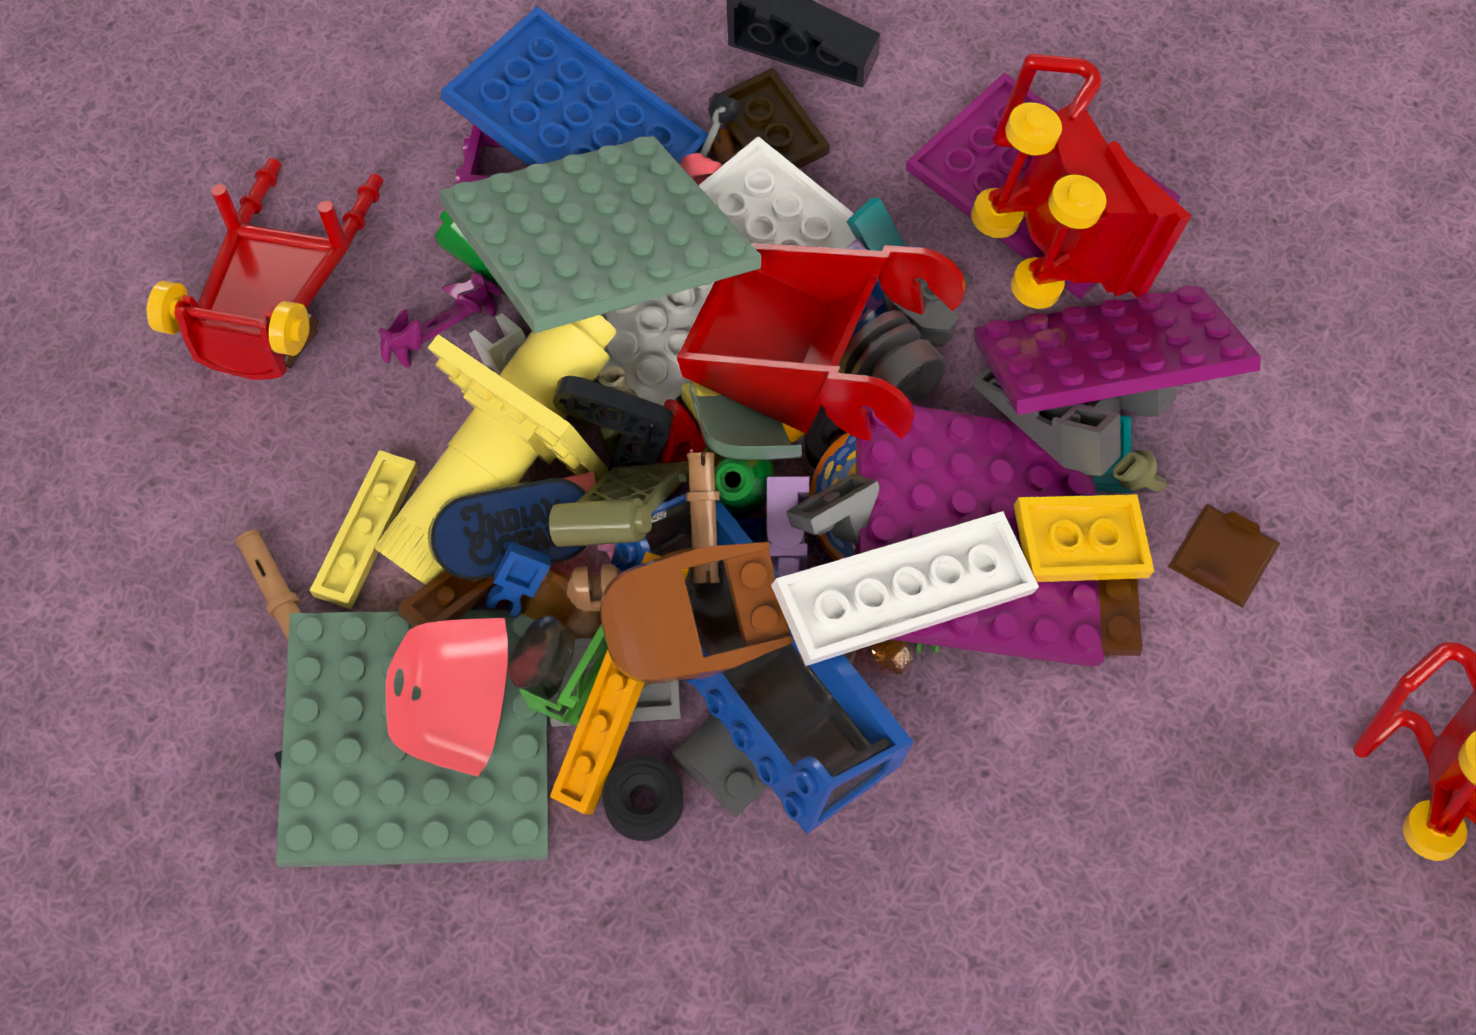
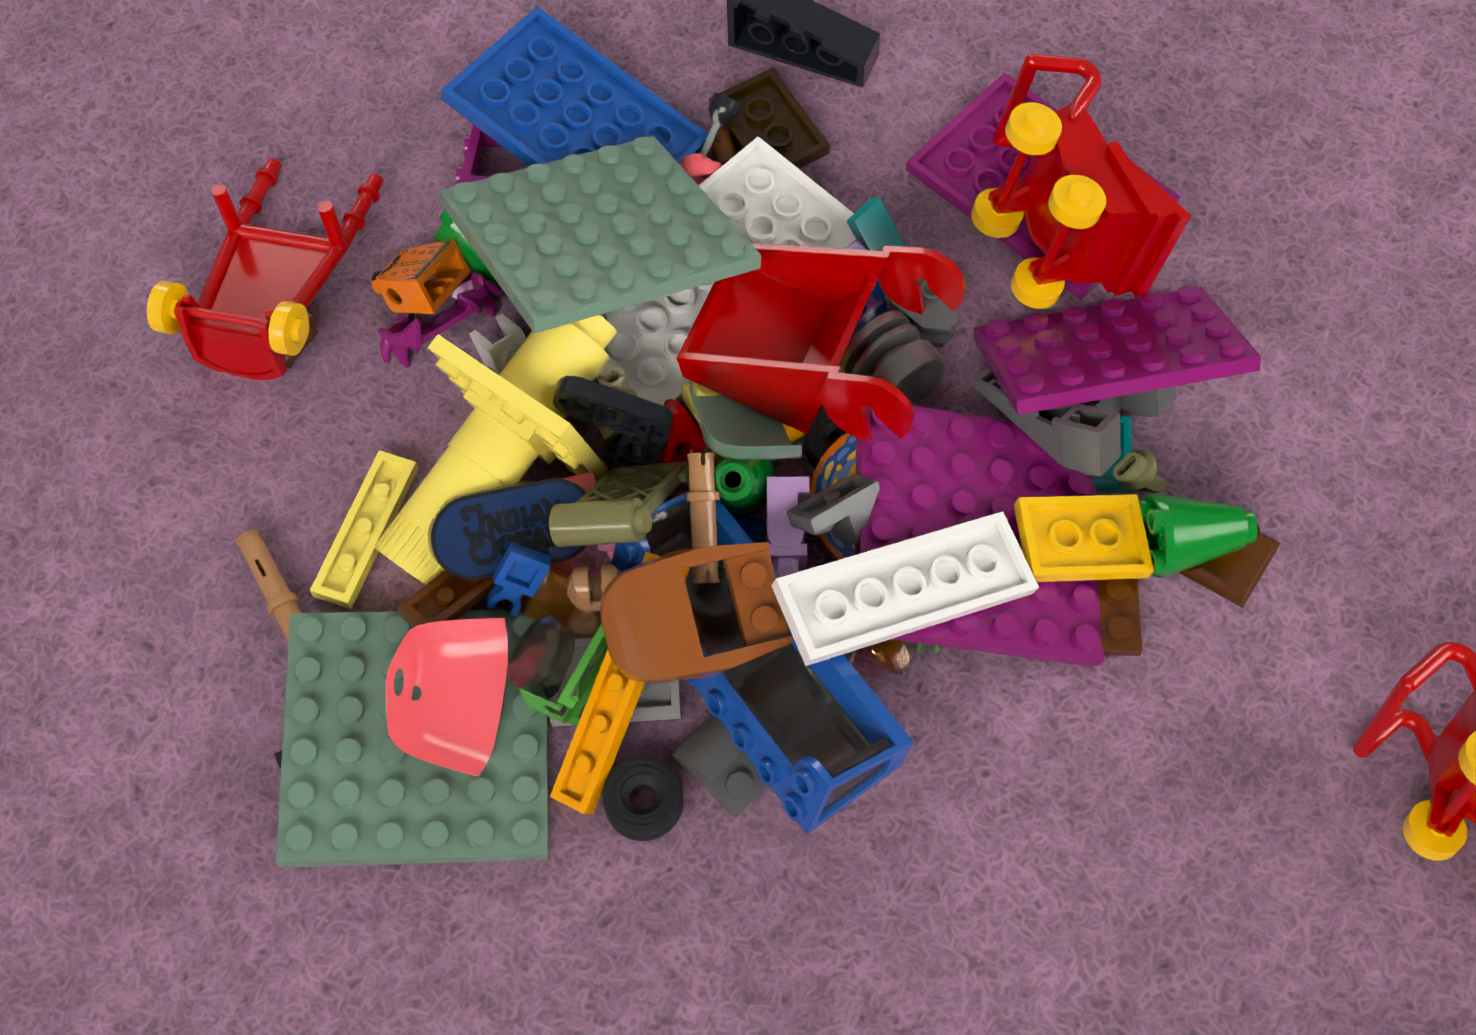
(421, 277): none -> orange torso
(1193, 531): none -> green cone

